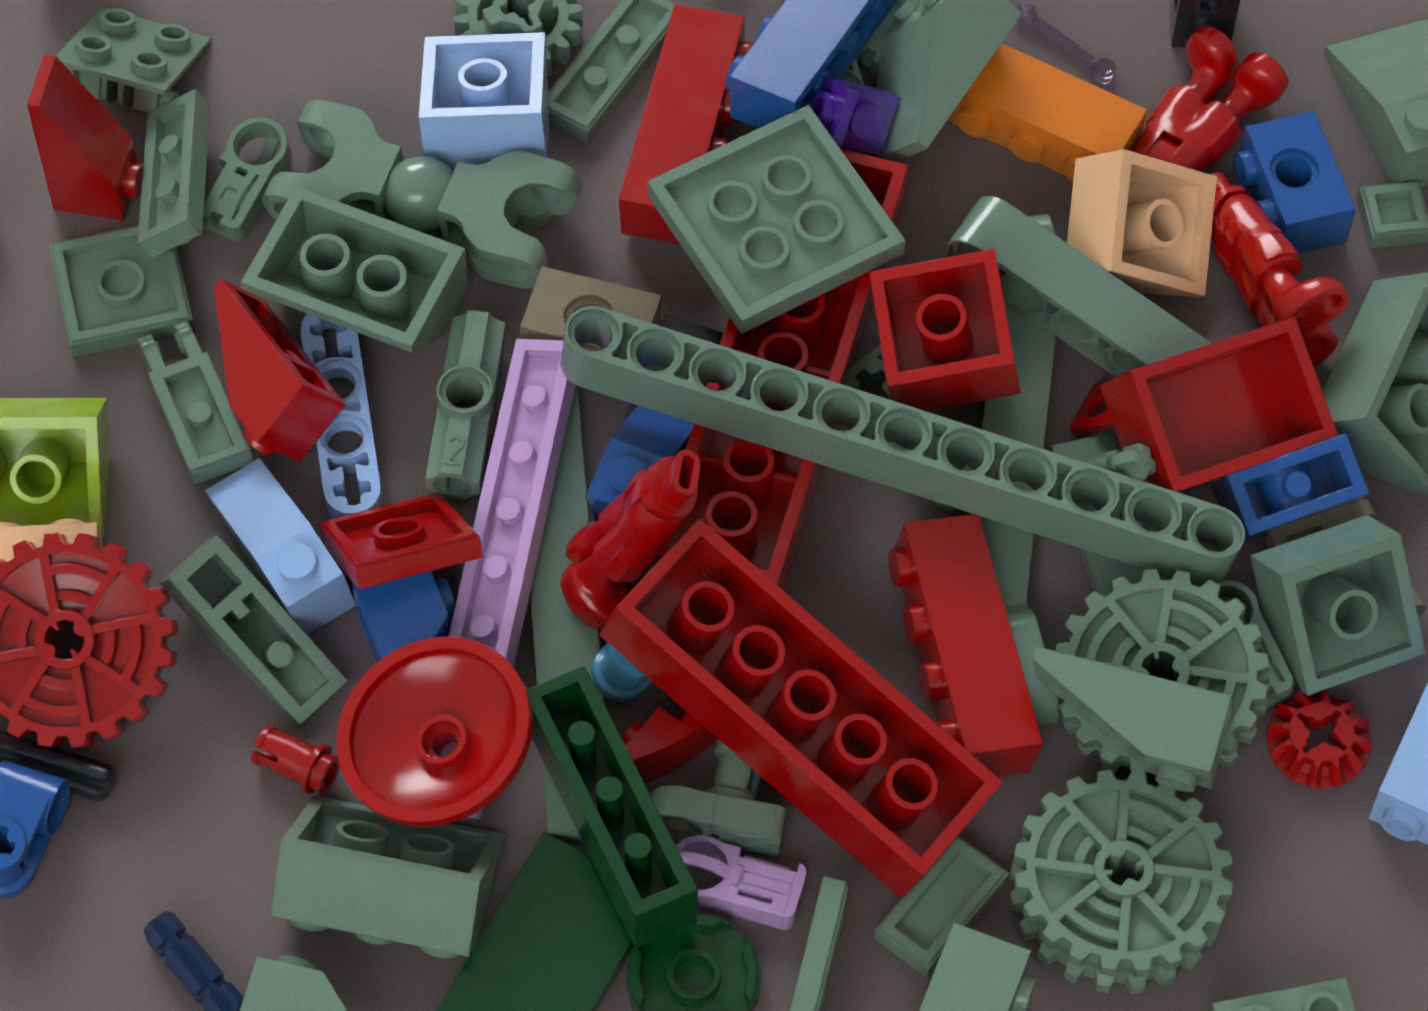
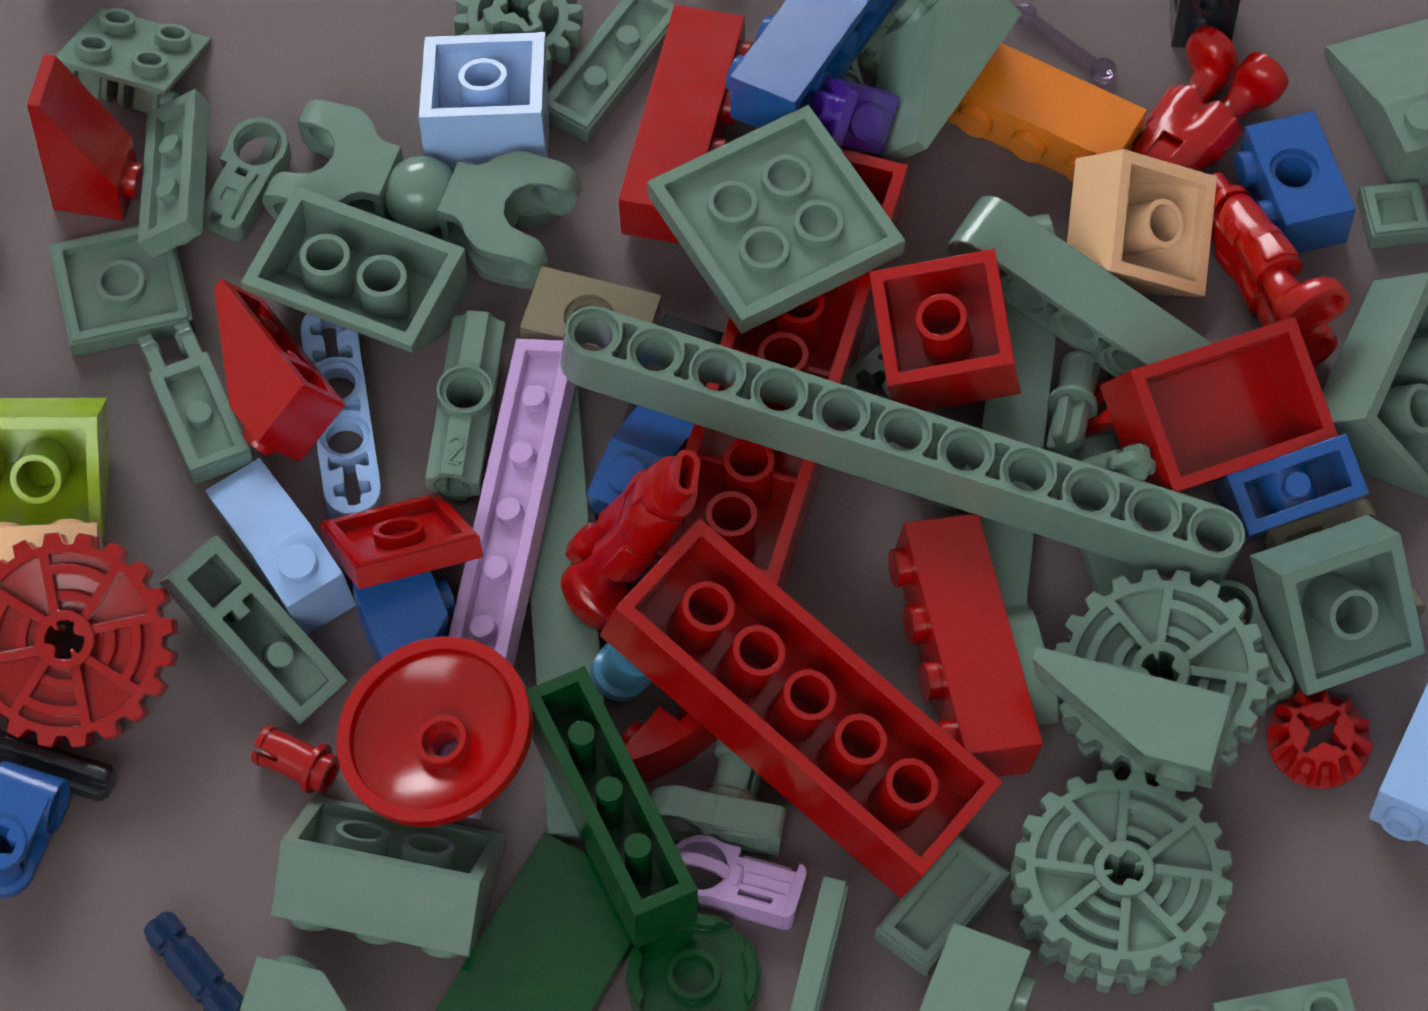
(1073, 403): none -> sand green axle

